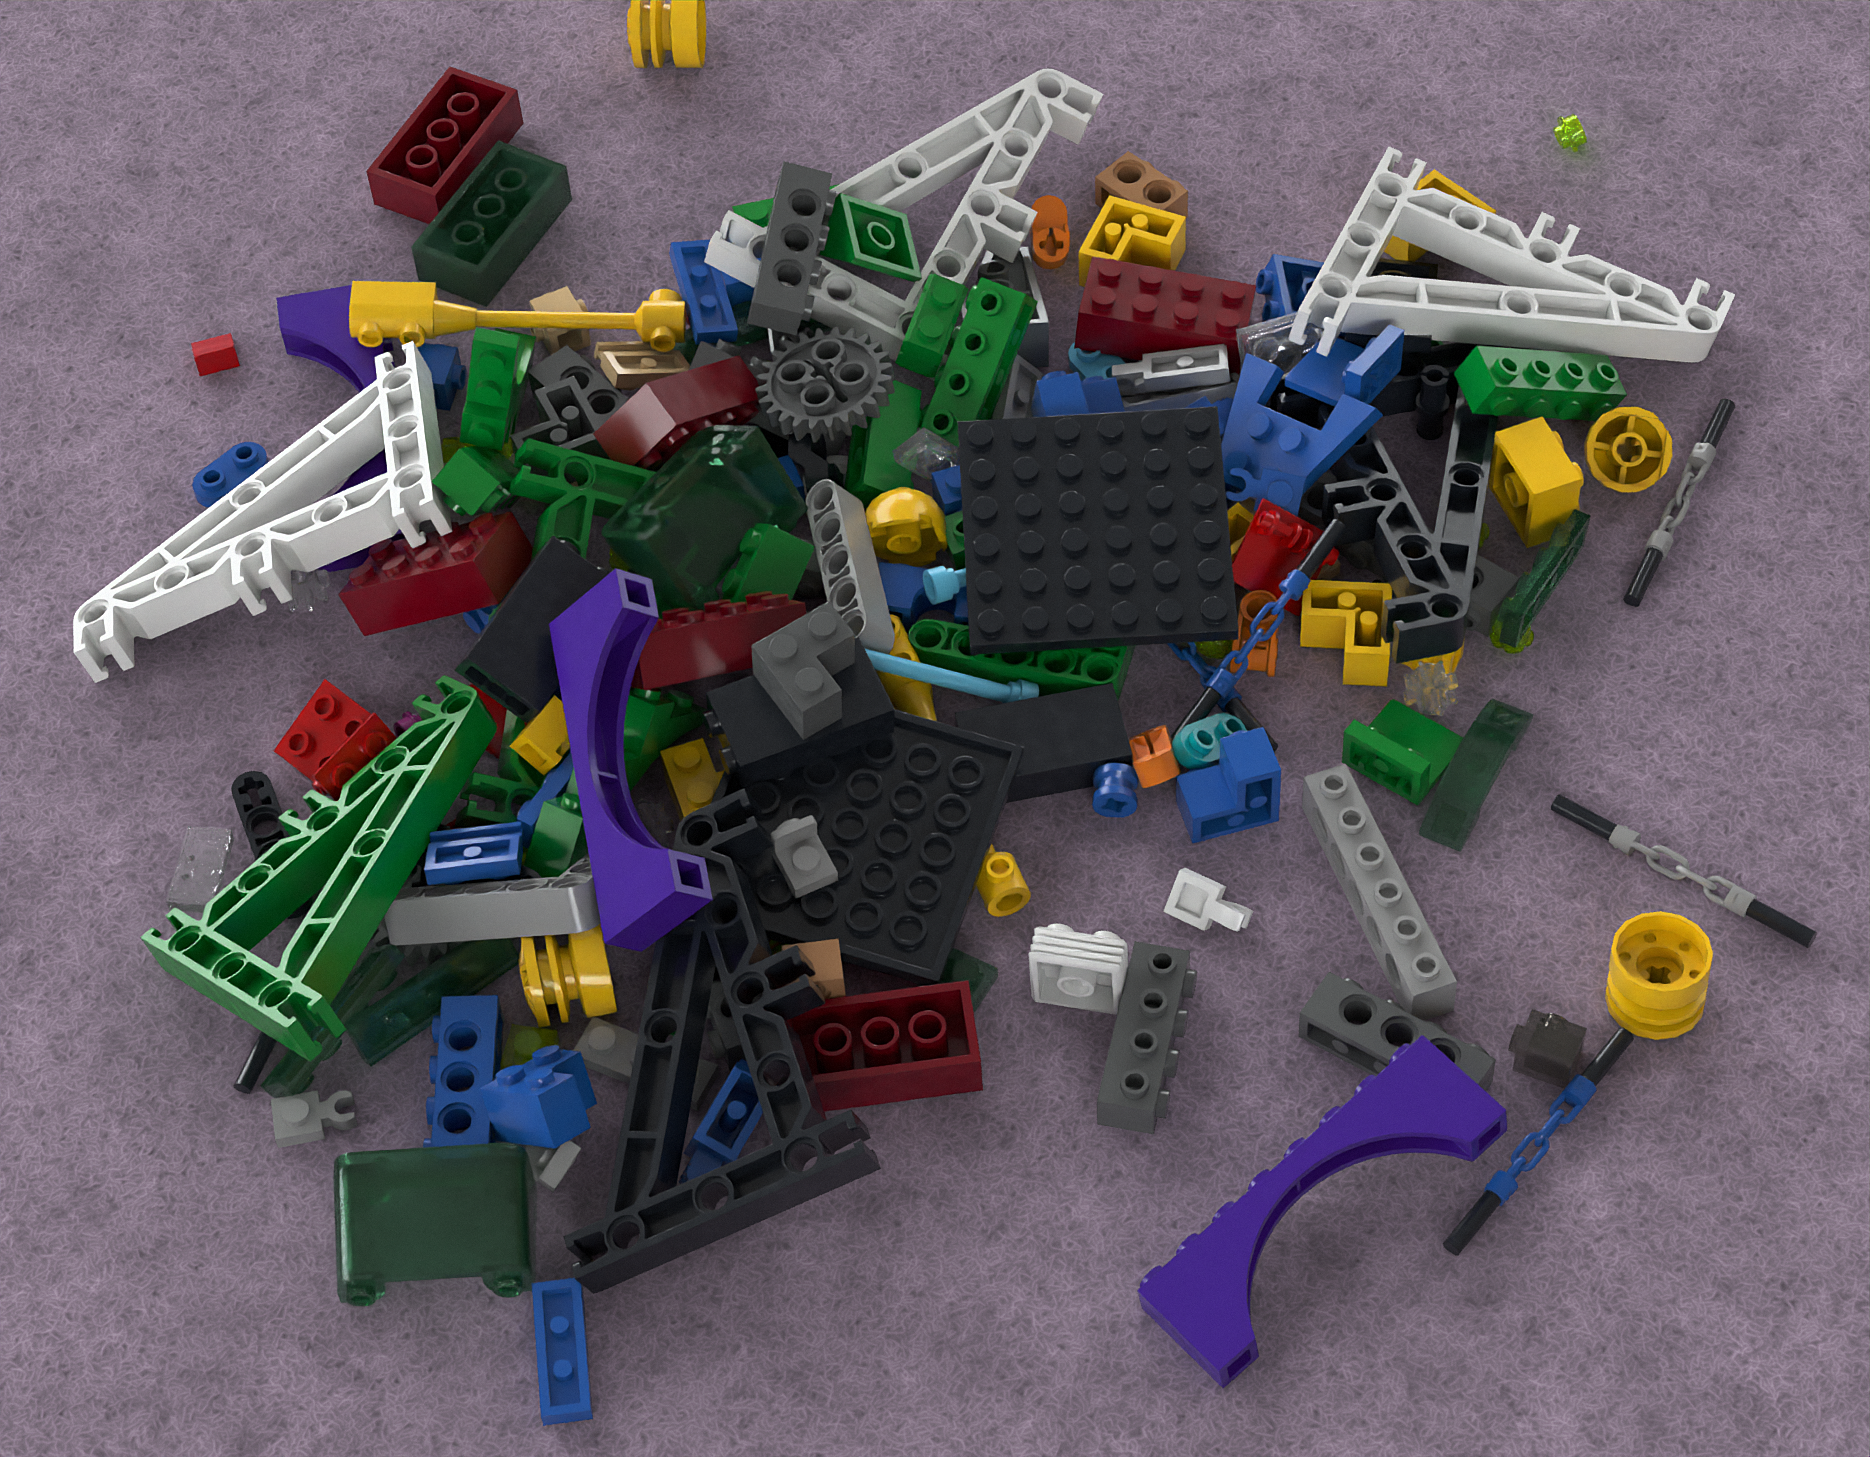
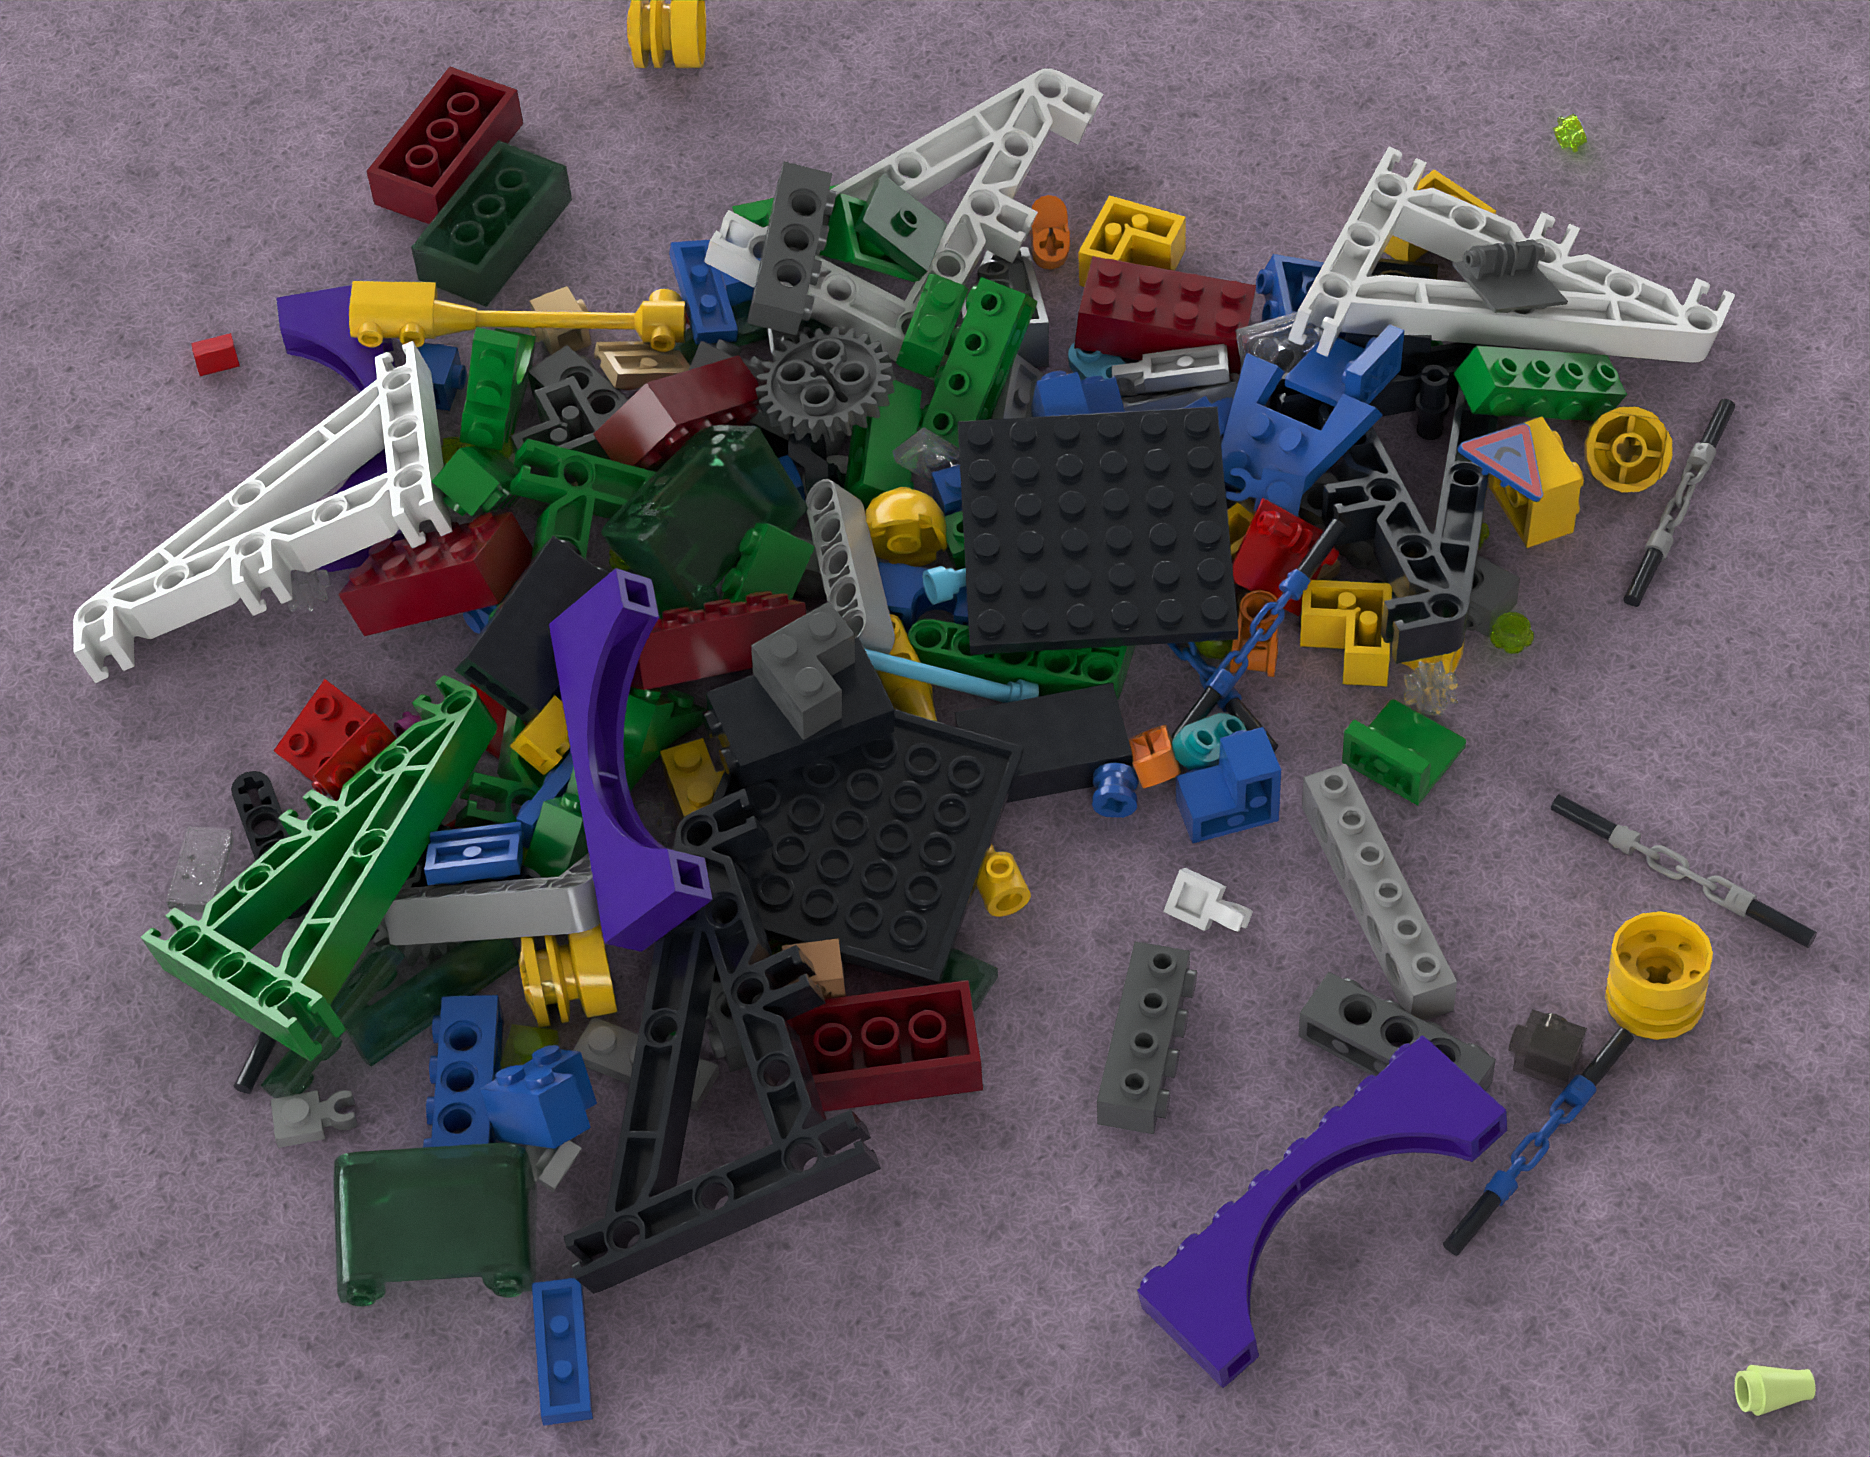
(228, 471): blue plate -> none
(724, 1125): blue hinge -> none
(802, 856): light grey bracket -> none
(900, 226): none -> plate
(1078, 968): white brick -> none
(1140, 183): medium nougat brick -> none
(1473, 772): clear green slope -> none
(1509, 276): none -> dark grey hinge
(1509, 457): none -> piece
(1546, 573): clear green plate -> none
(1772, 1388): none -> yellowish green cone

